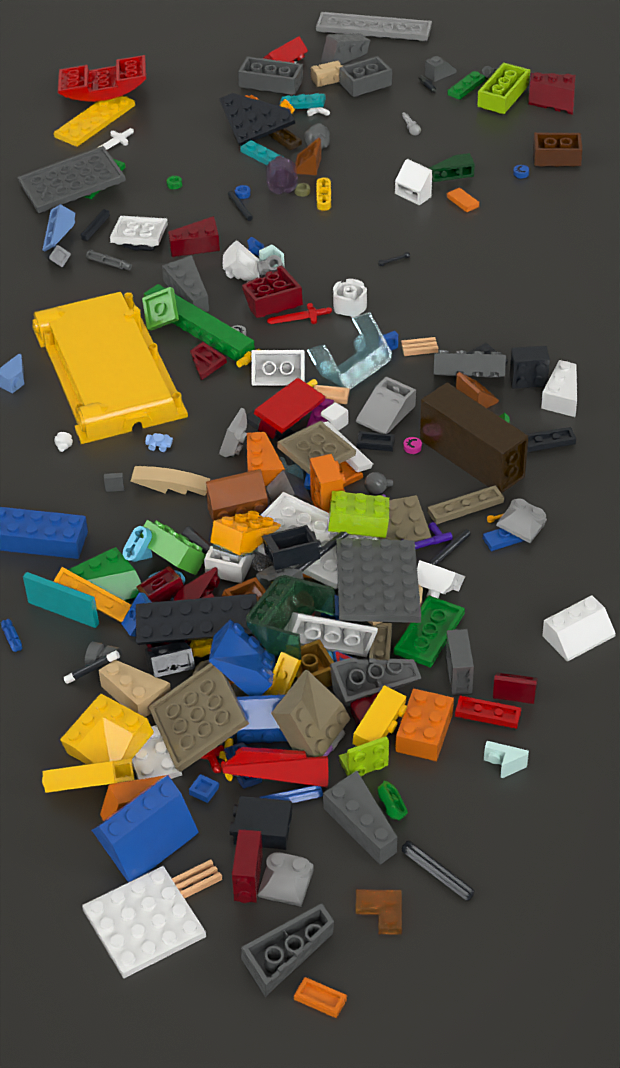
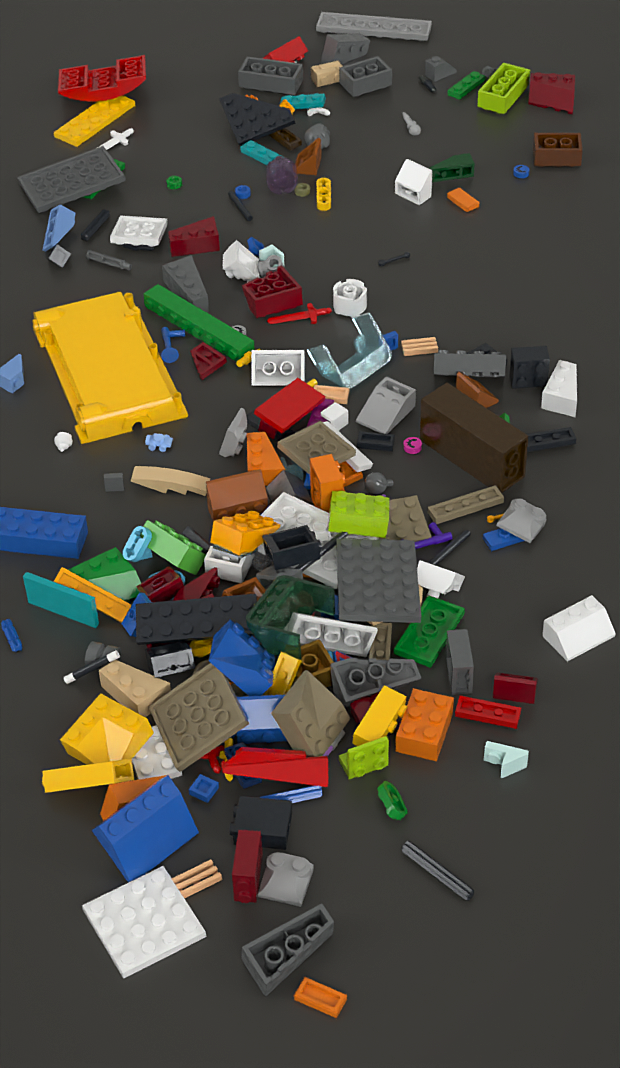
(160, 308): bright green plate -> none
(170, 354): none -> blue piece
(361, 817): dark grey wedge -> none
(386, 904): clear orange plate -> none

